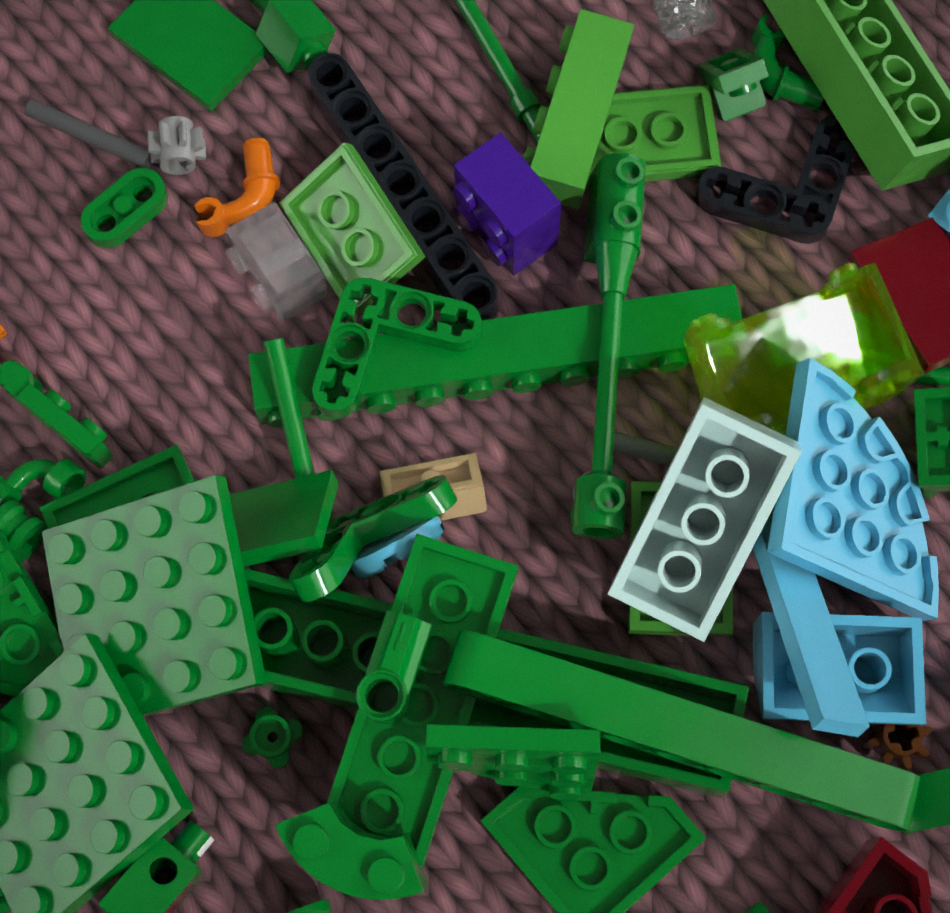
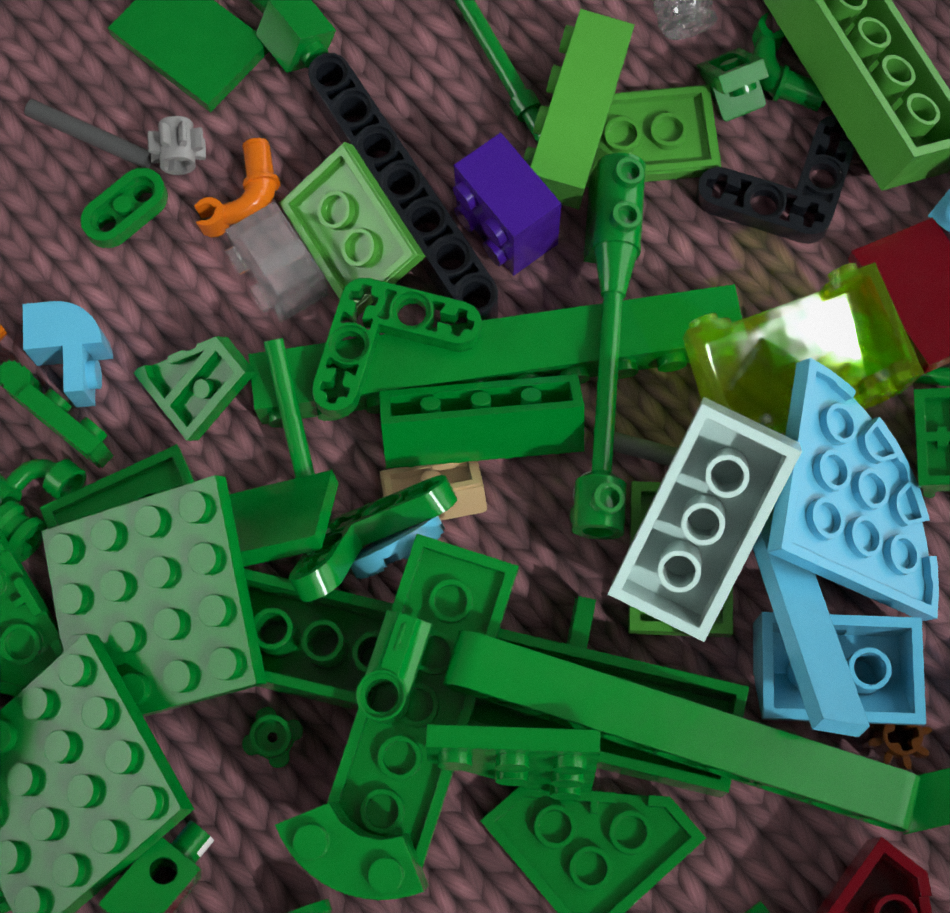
(67, 336): none -> medium azure brick
(197, 384): none -> green wing
(482, 421): none -> green brick
(581, 622): none -> green tile

